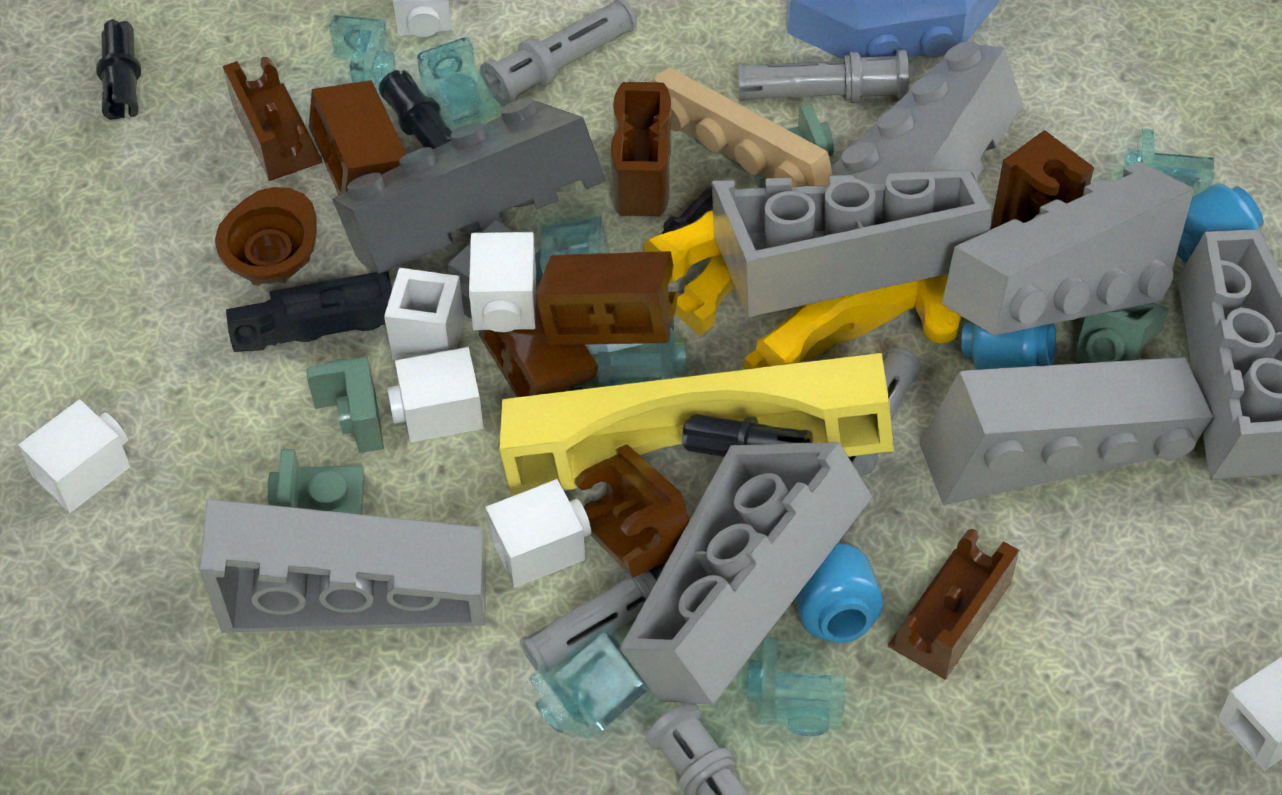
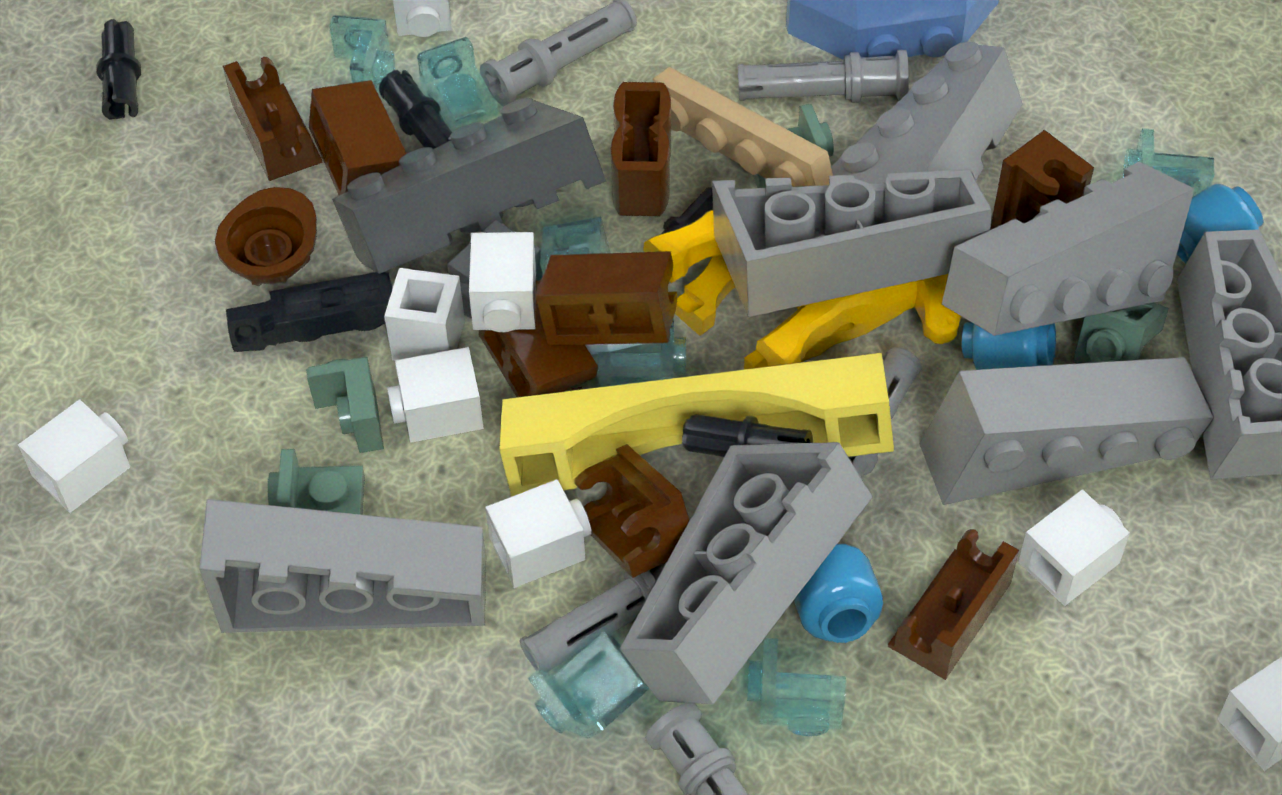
(1074, 546): none -> white brick

